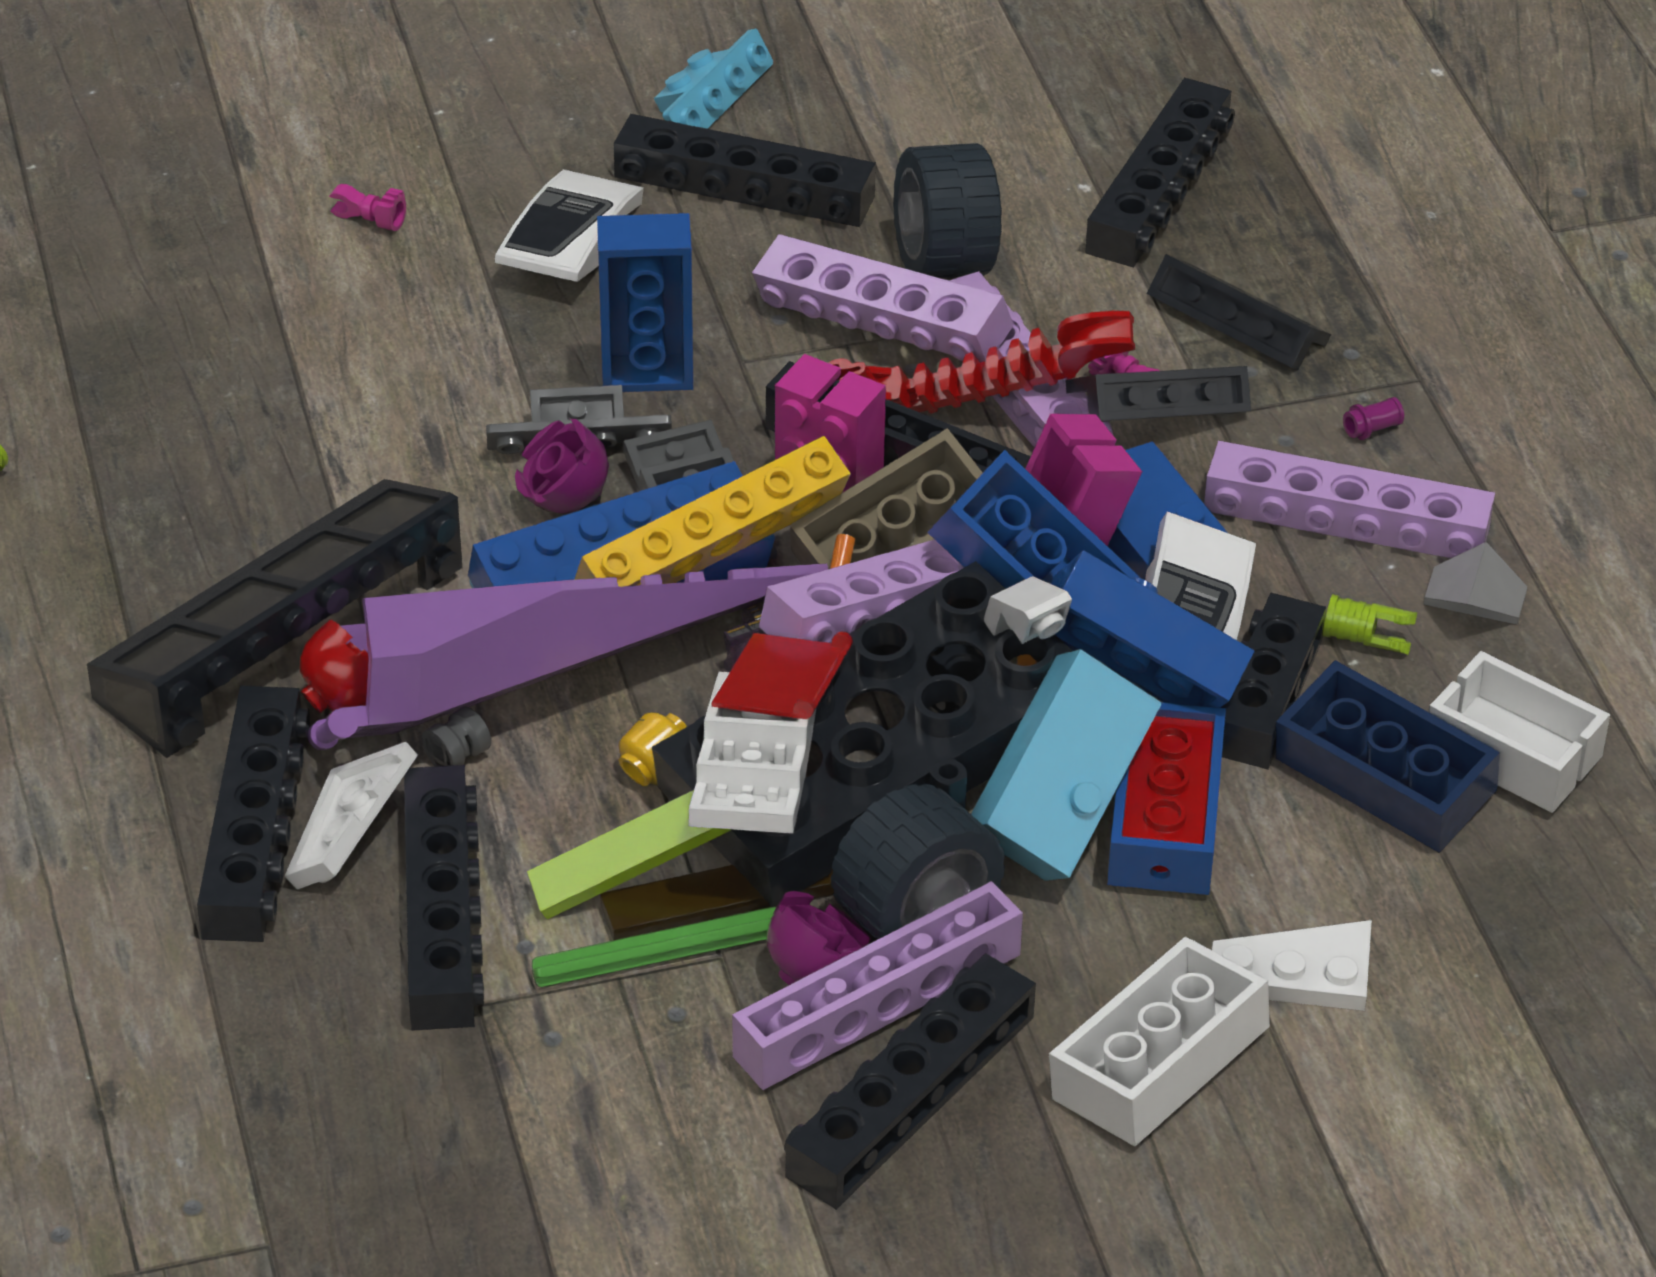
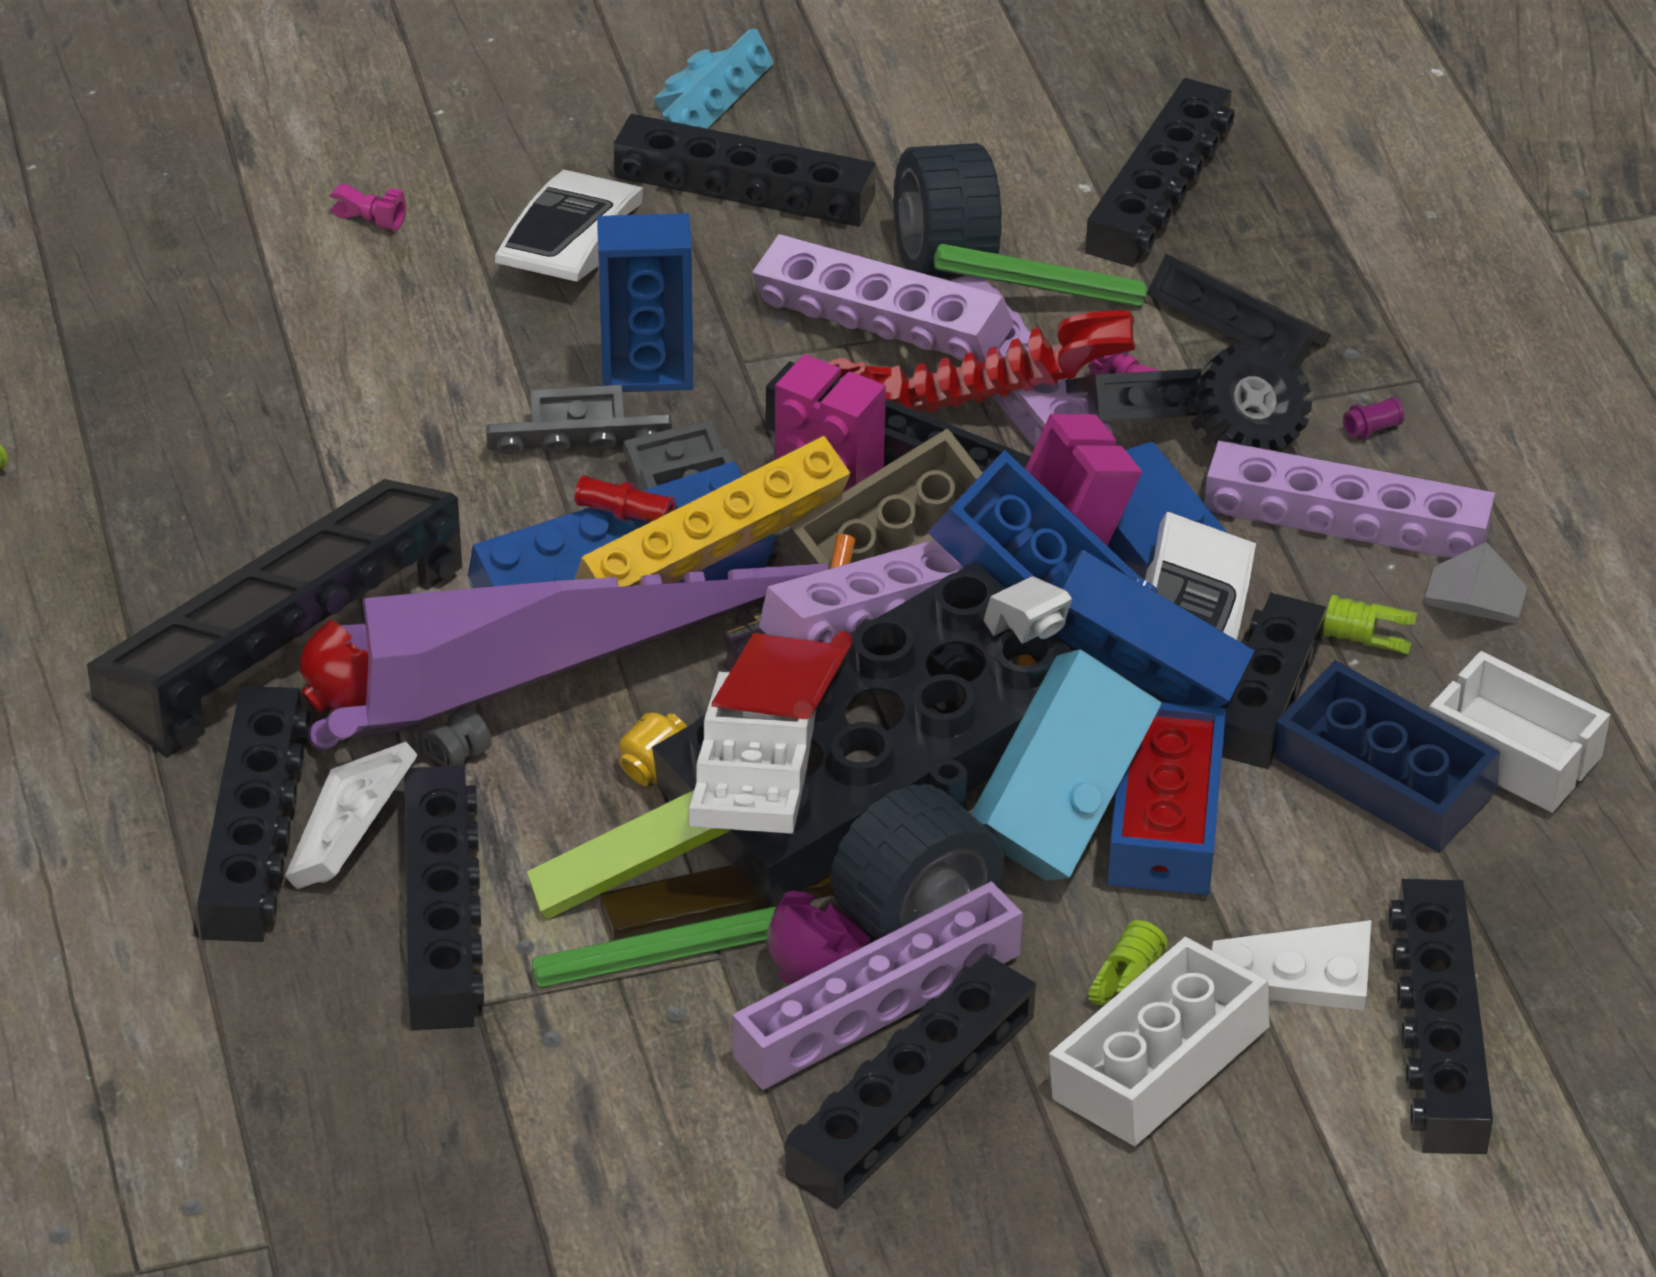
(563, 468): magenta cylinder -> none
(622, 500): none -> red pin
(1039, 275): none -> bright green axle
(1132, 955): none -> lime hinge
(1252, 379): none -> black wheel
(1442, 1017): none -> black brick

